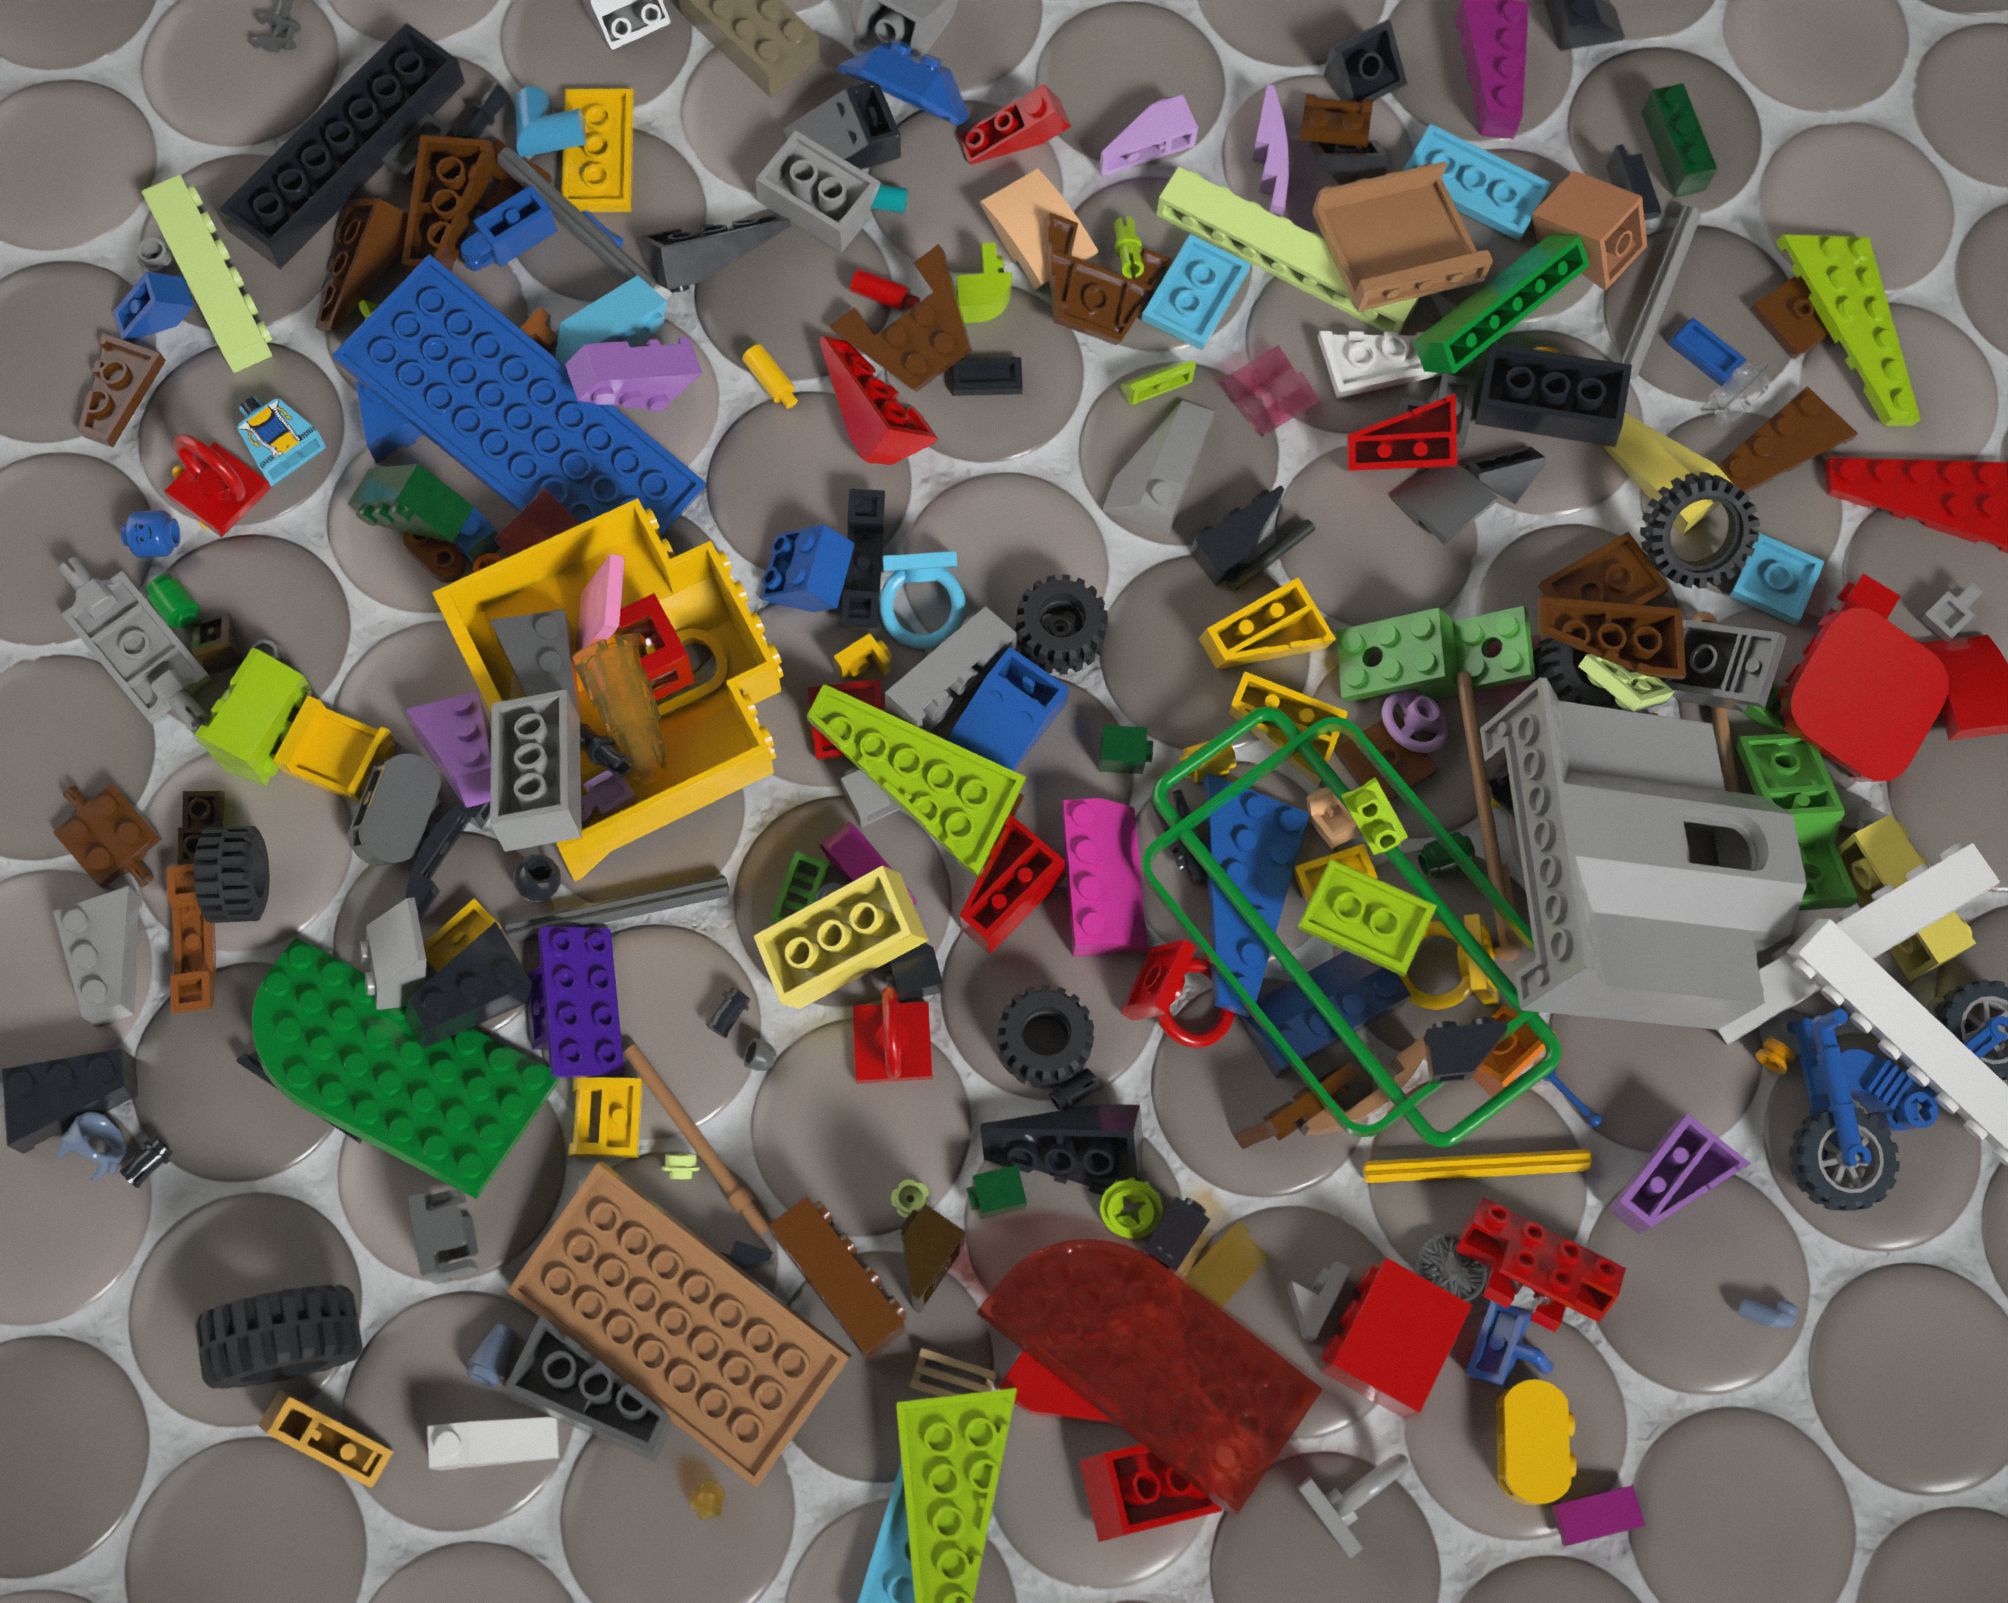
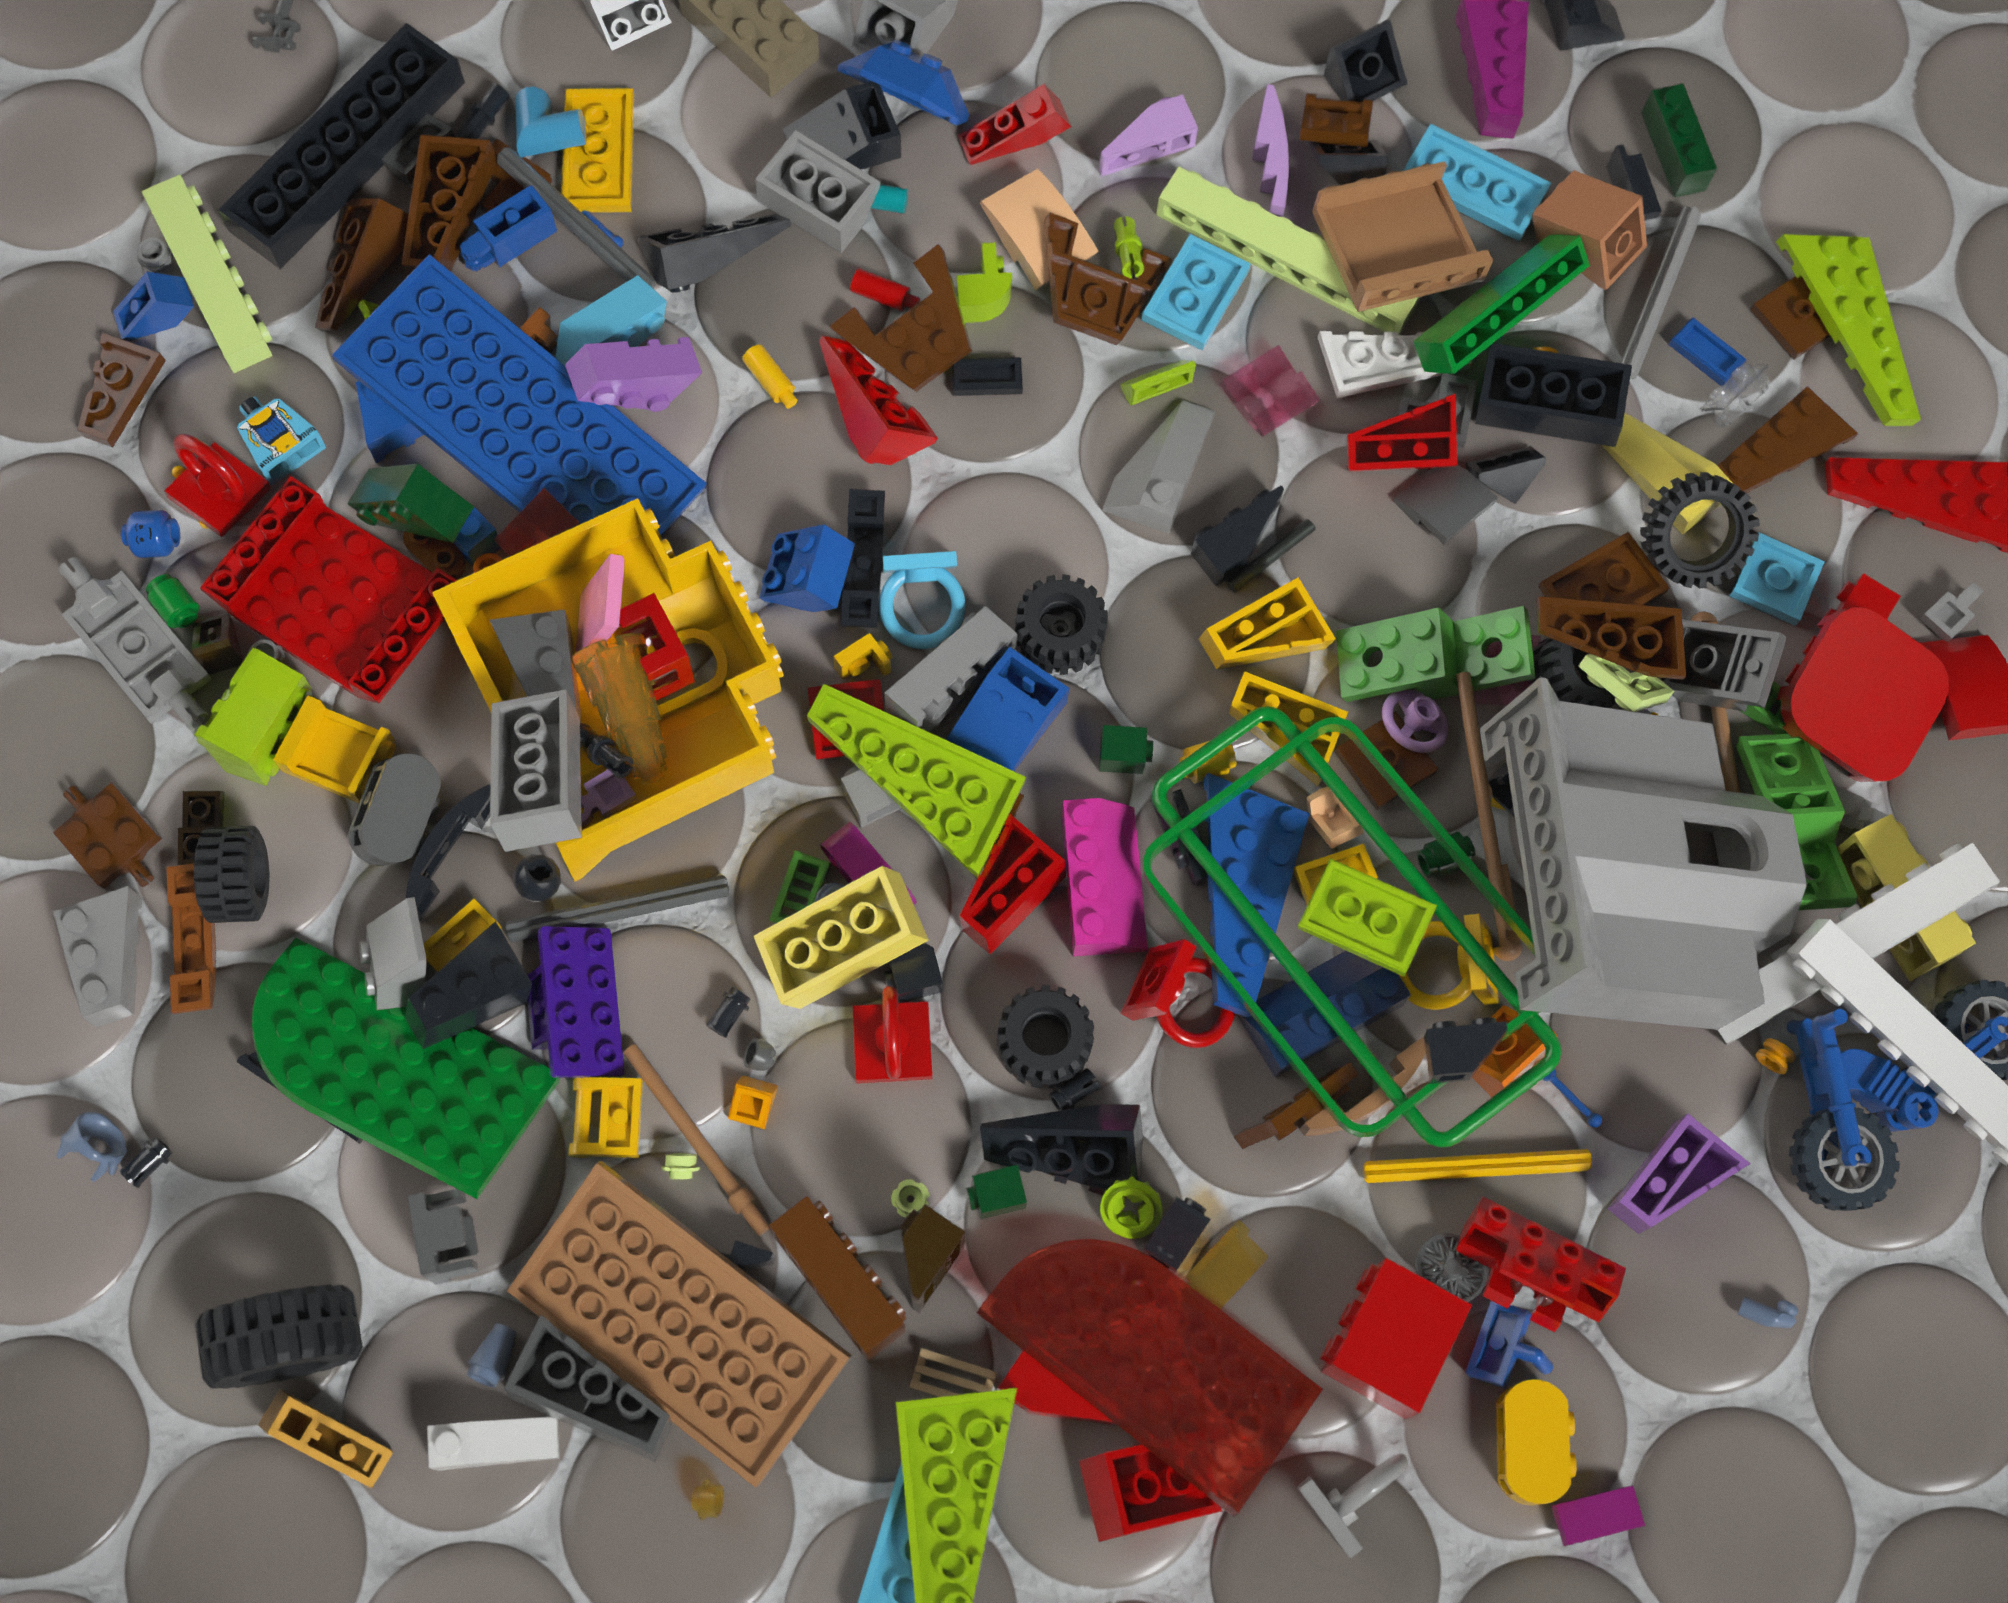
(49, 1095): black wedge -> none
(329, 593): none -> red slope
(458, 742): medium lavender wedge -> none
(752, 1101): none -> light orange slope
(1314, 1308): light grey slope -> none
(1375, 817): lime hips -> none

